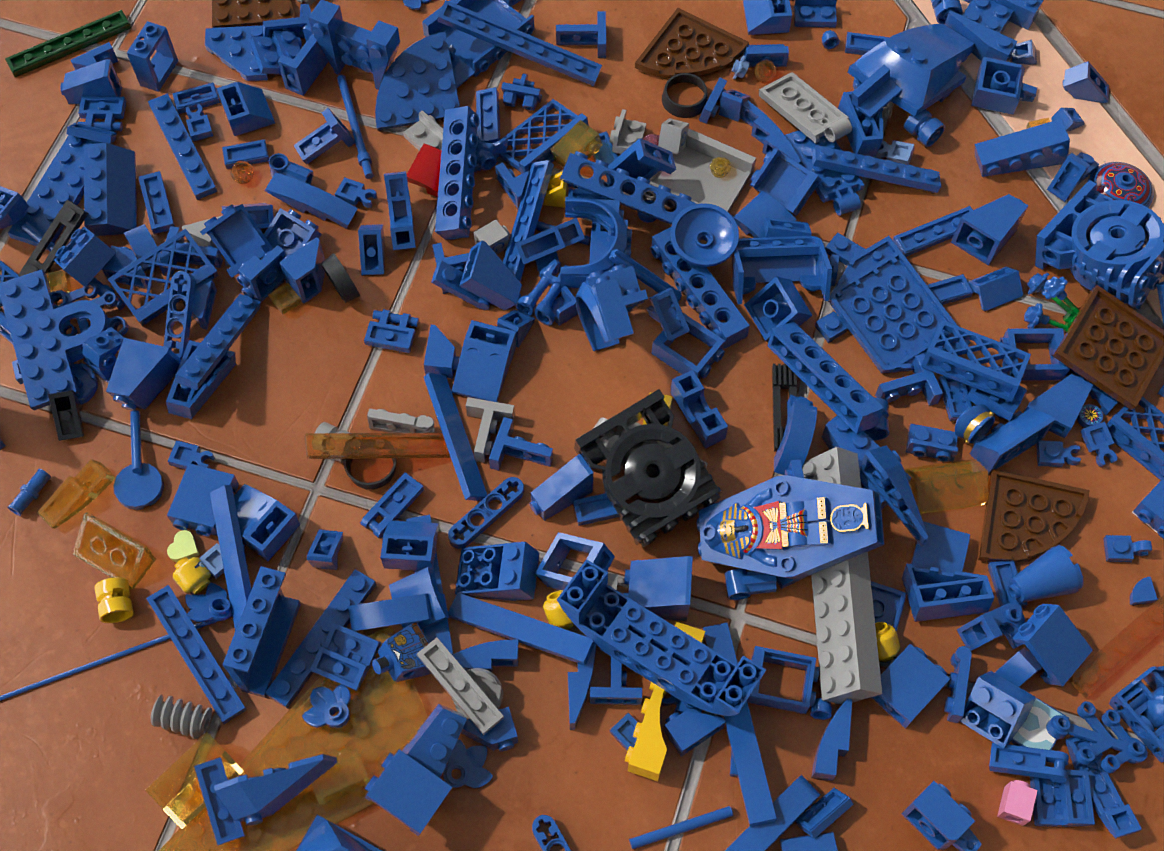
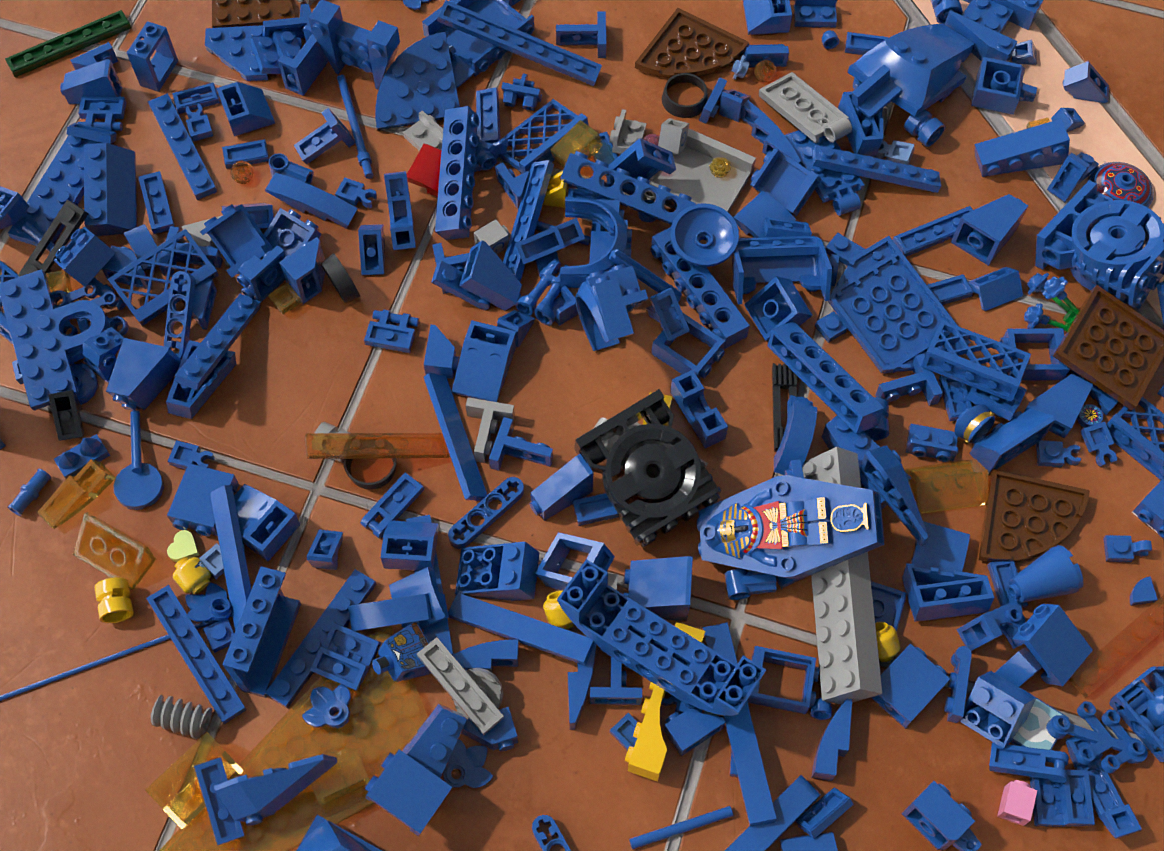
(76, 458): none -> blue tile
(219, 635): none -> blue plate
(399, 423): light grey hinge -> none

